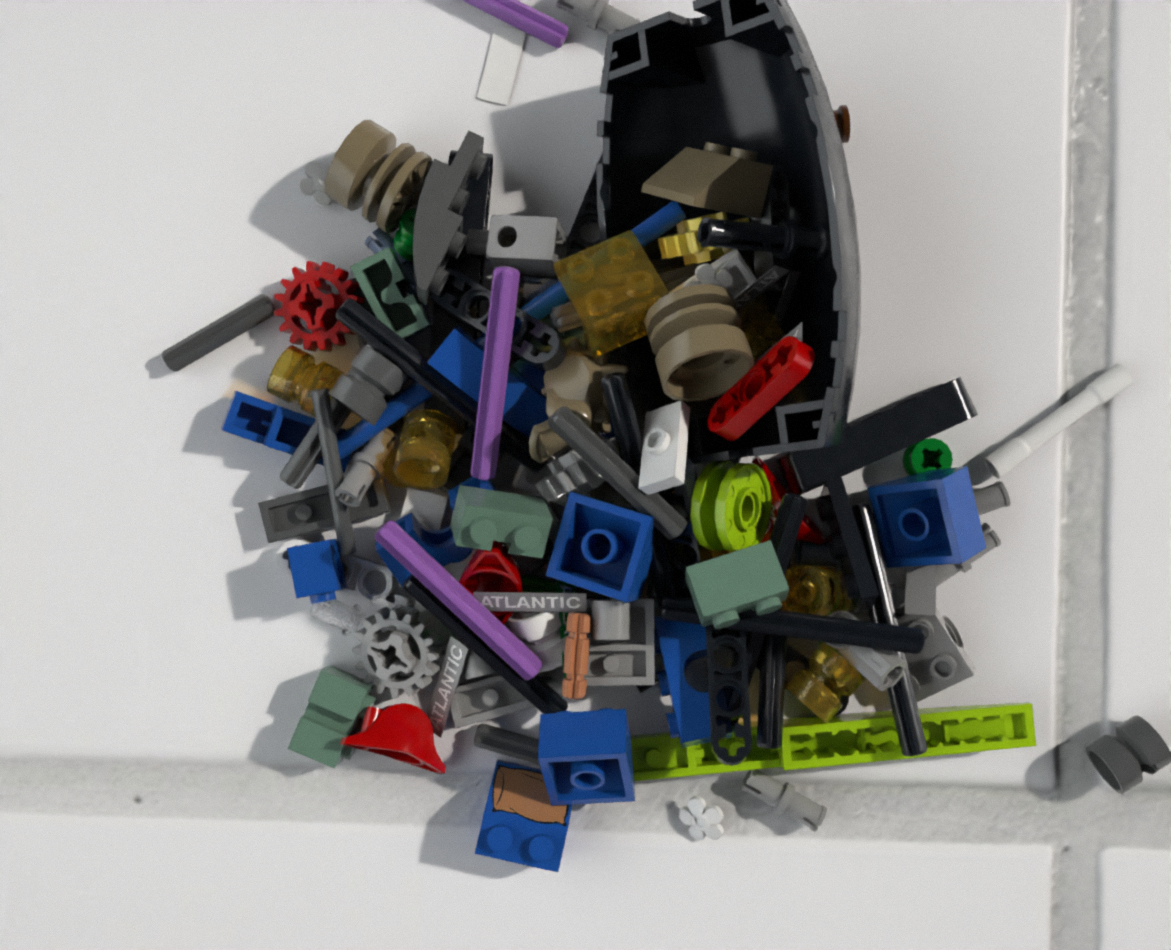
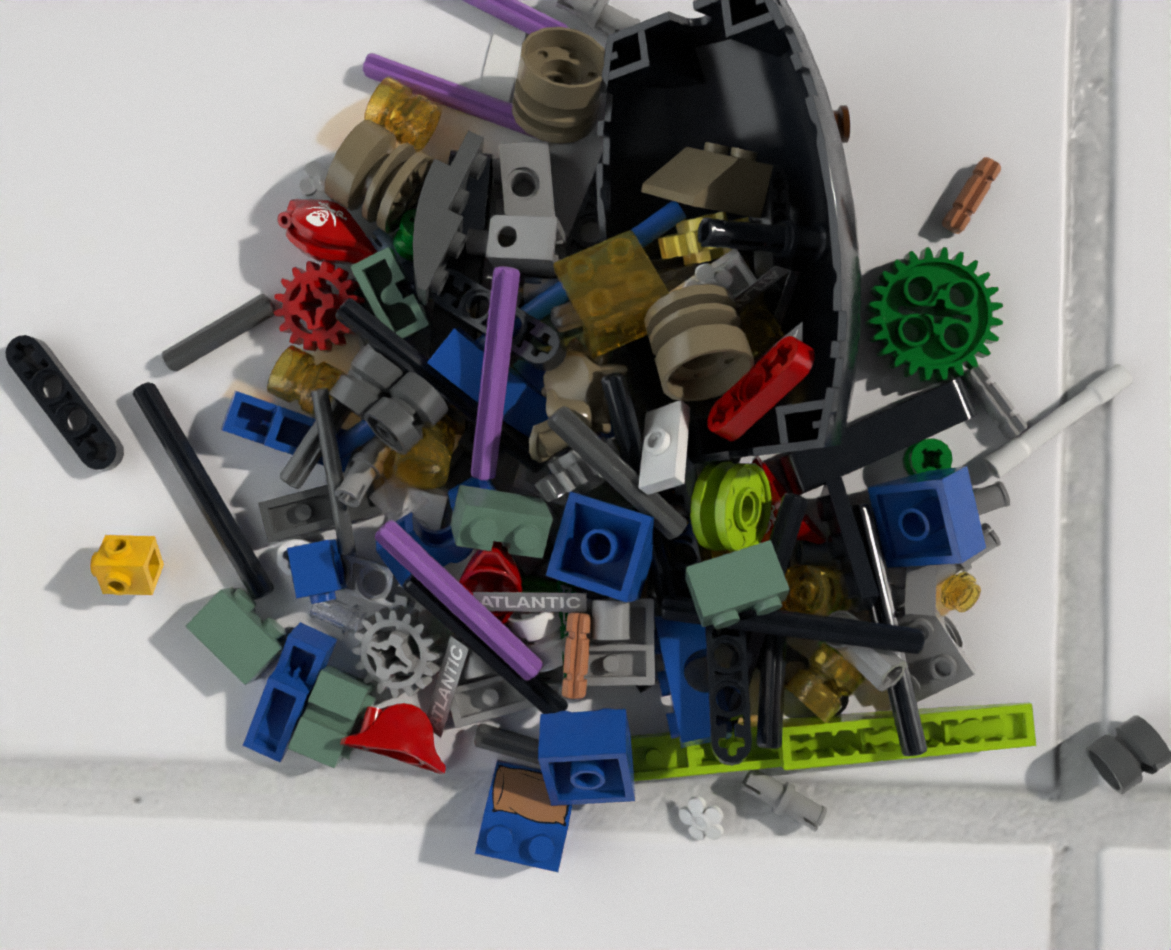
(62, 405): none -> black beam
(127, 565): none -> yellow brick
(203, 490): none -> black axle
(238, 634): none -> sand green brick
(288, 691): none -> blue slope
(325, 231): none -> red hat
(397, 499): none -> clear tile
(401, 418): none -> dark grey wheel
(407, 117): none -> clear yellow wheel
(443, 91): none -> medium lavender axle
(523, 163): none -> light grey brick
(558, 84): none -> dark tan wheel
(936, 279): none -> green gear
(960, 592): none -> clear yellow plate
(971, 195): none -> nougat axle
(994, 402): none -> light grey axle

